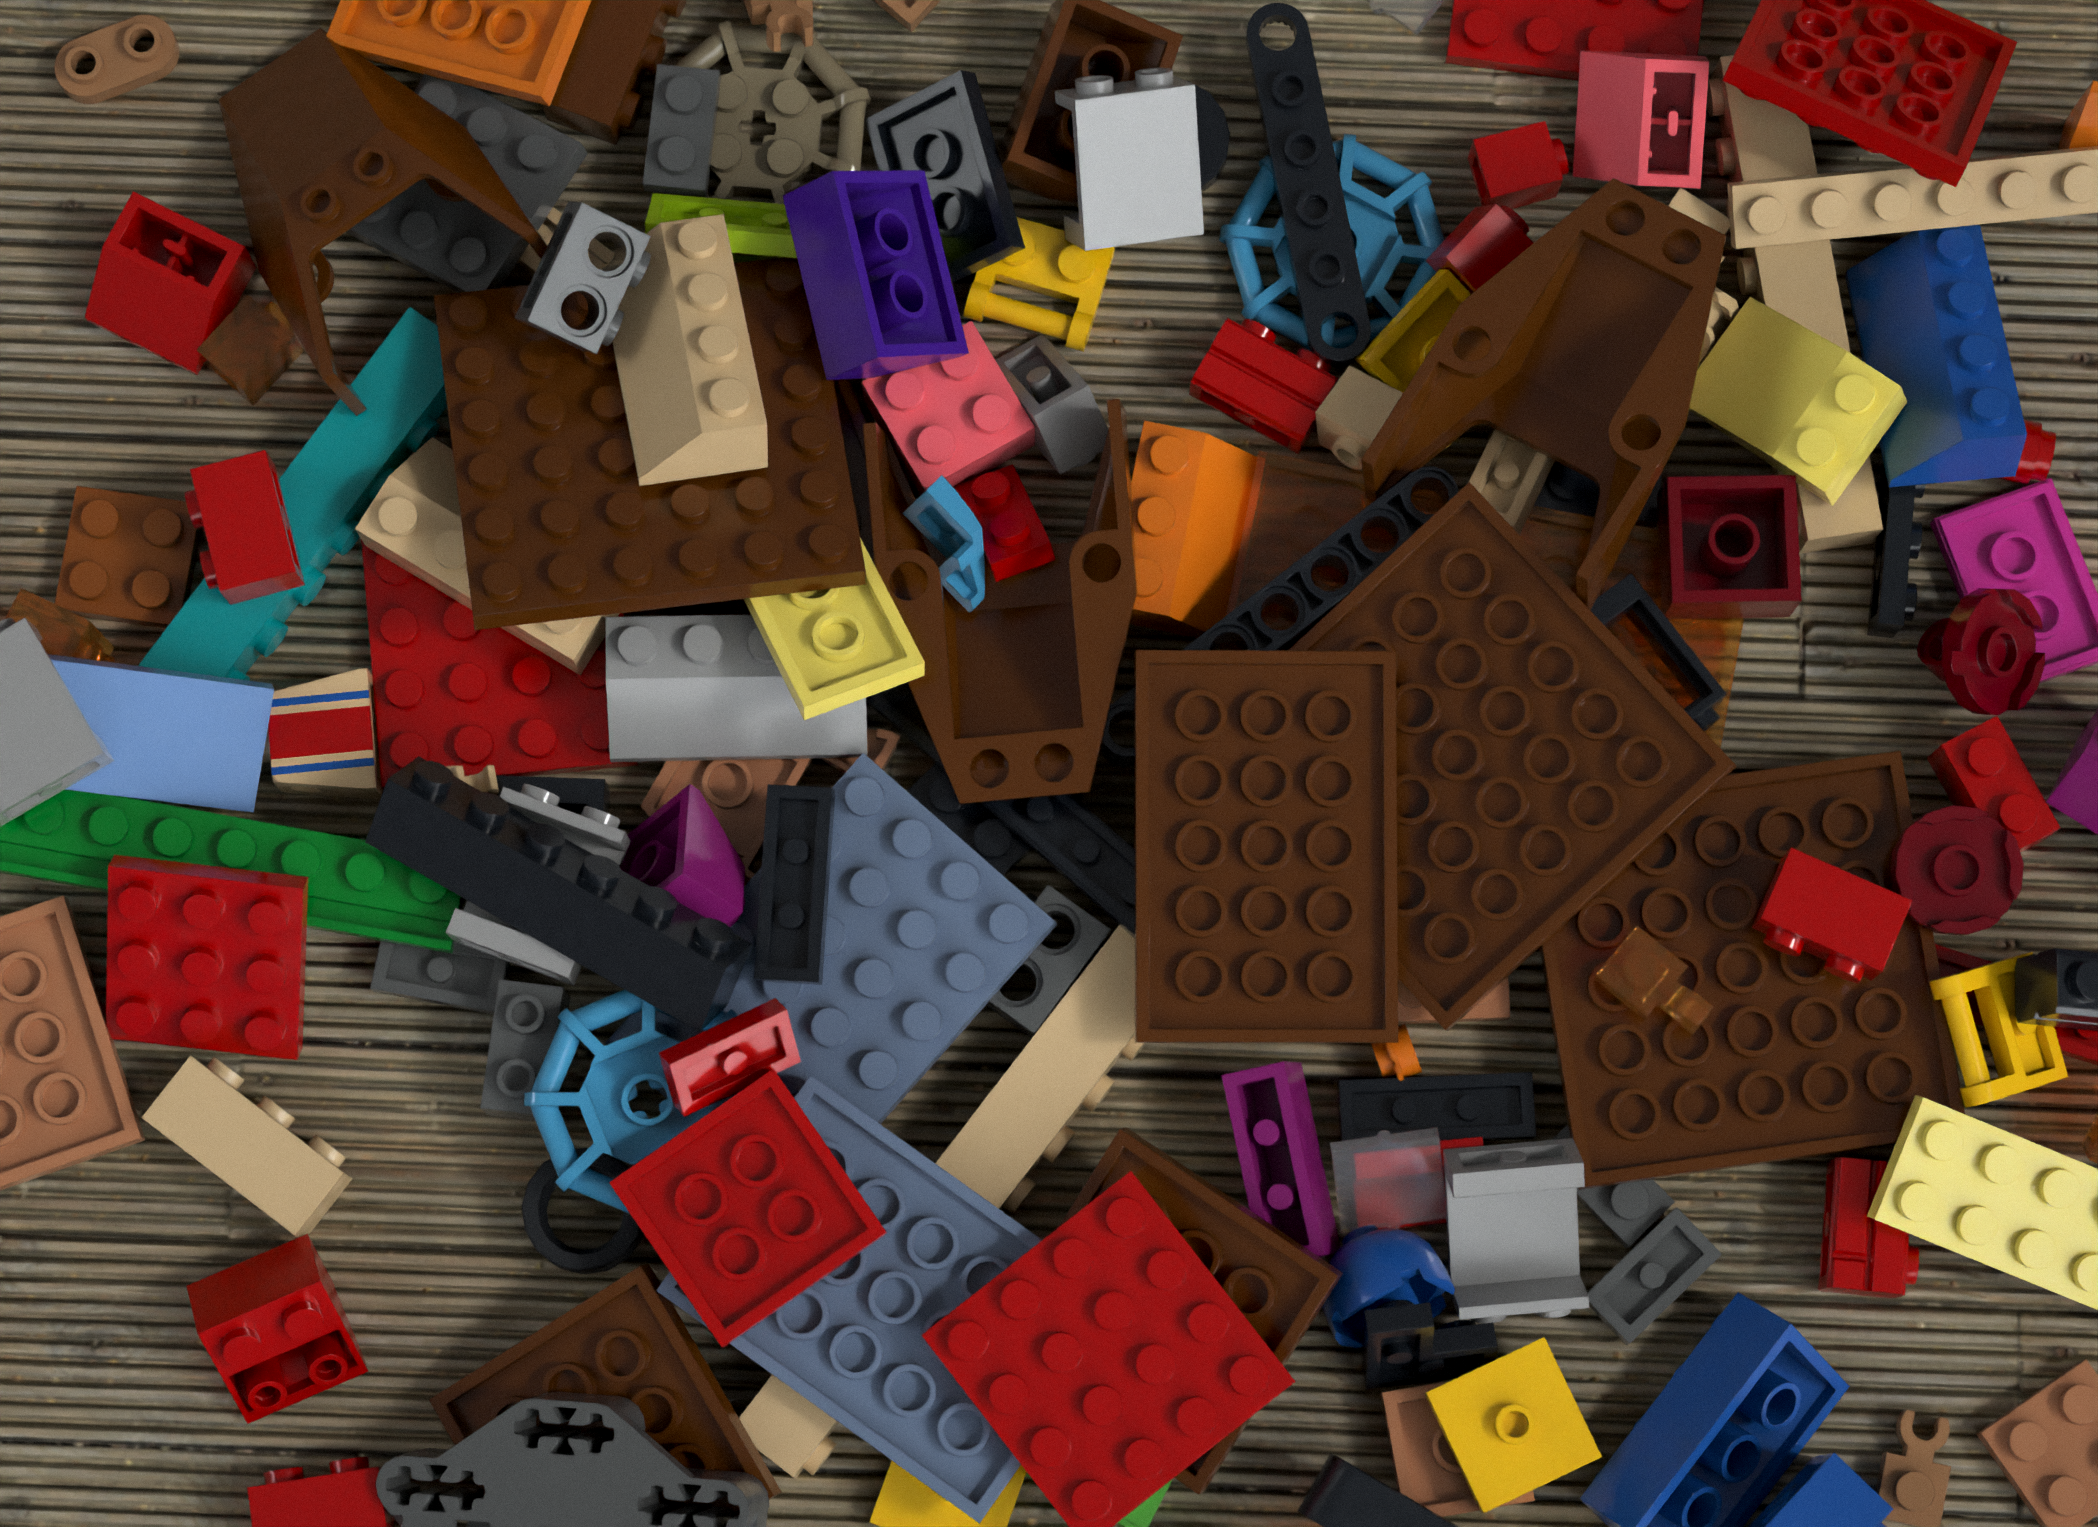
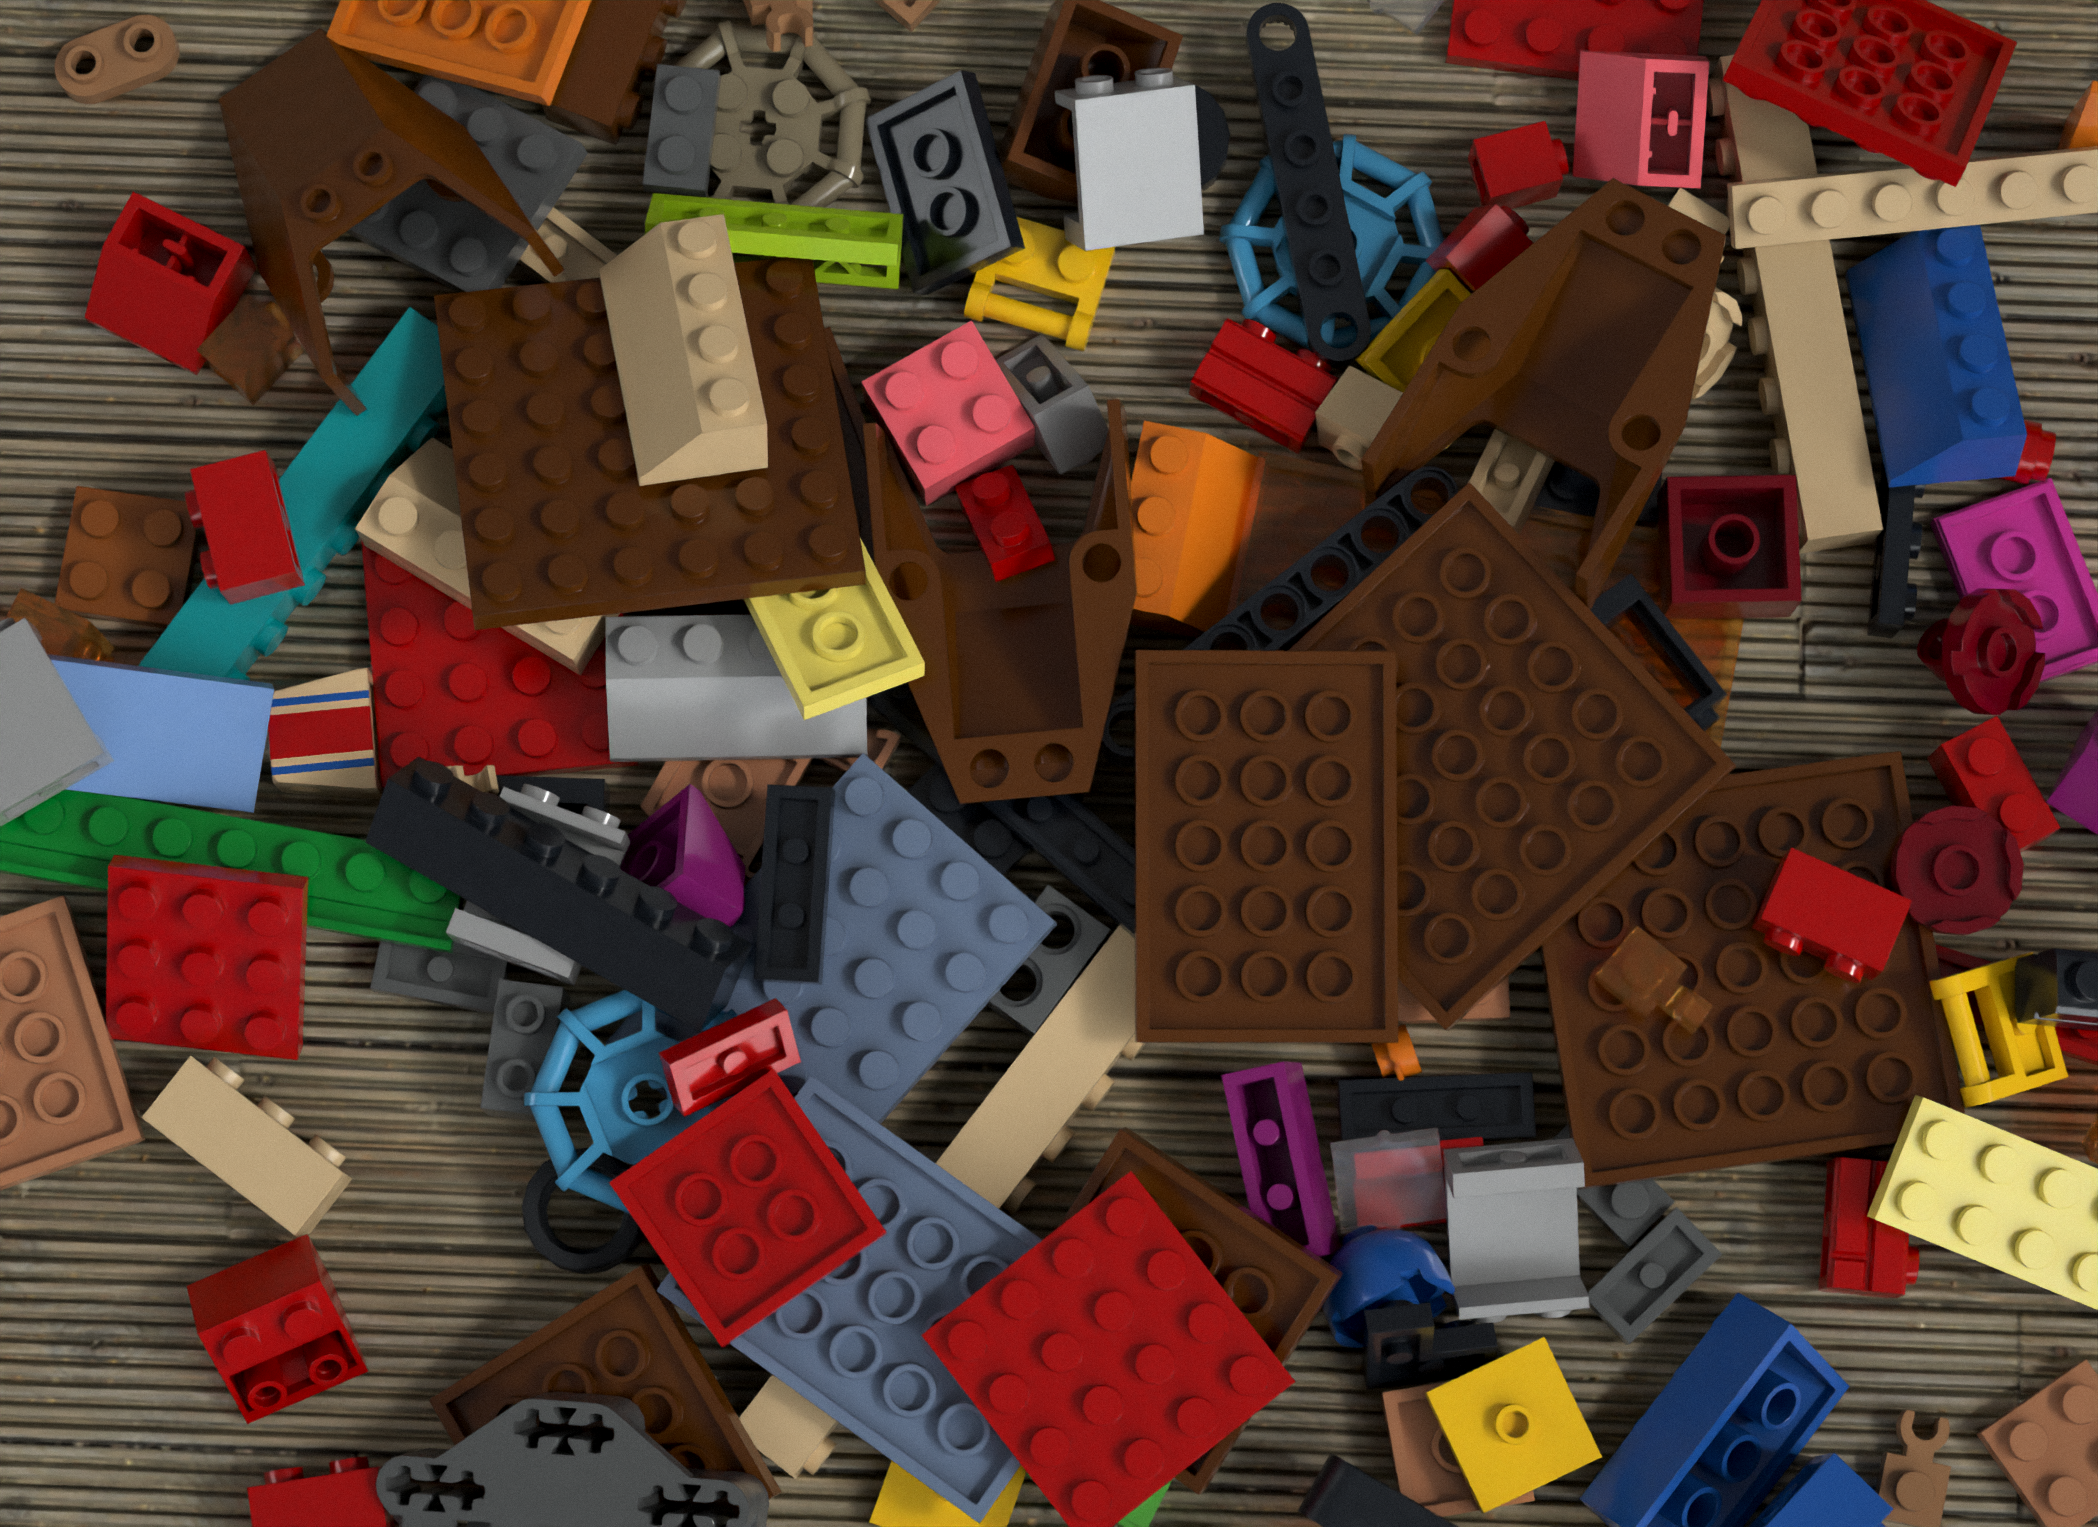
(568, 269): brick -> none
(874, 272): dark purple slope -> none
(958, 535): dark azure slope -> none
(1795, 399): light yellow slope -> none

